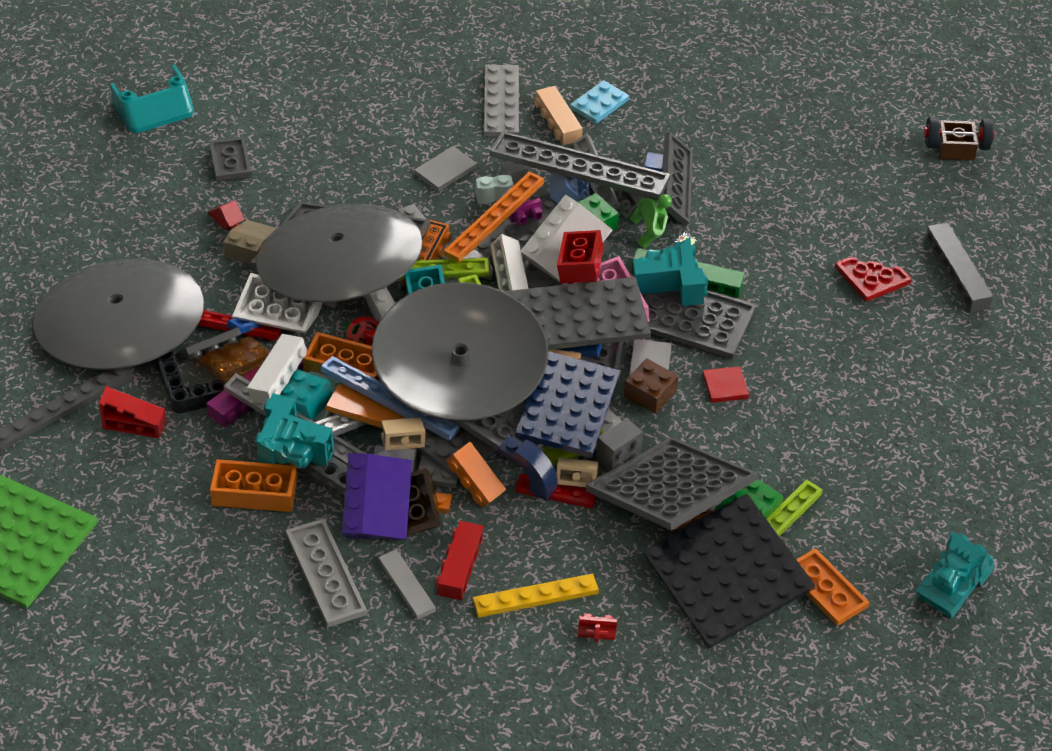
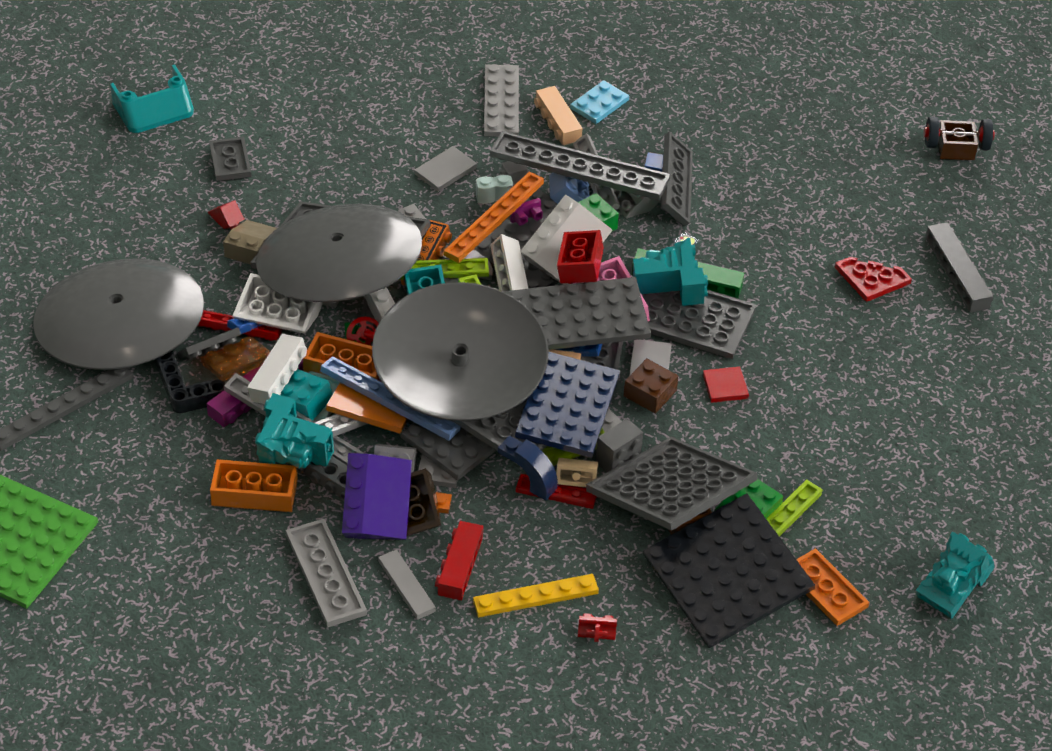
(130, 415): red wedge -> none
(403, 433): tan brick -> none
(475, 474): orange brick -> none
(654, 217): bright green connector -> none

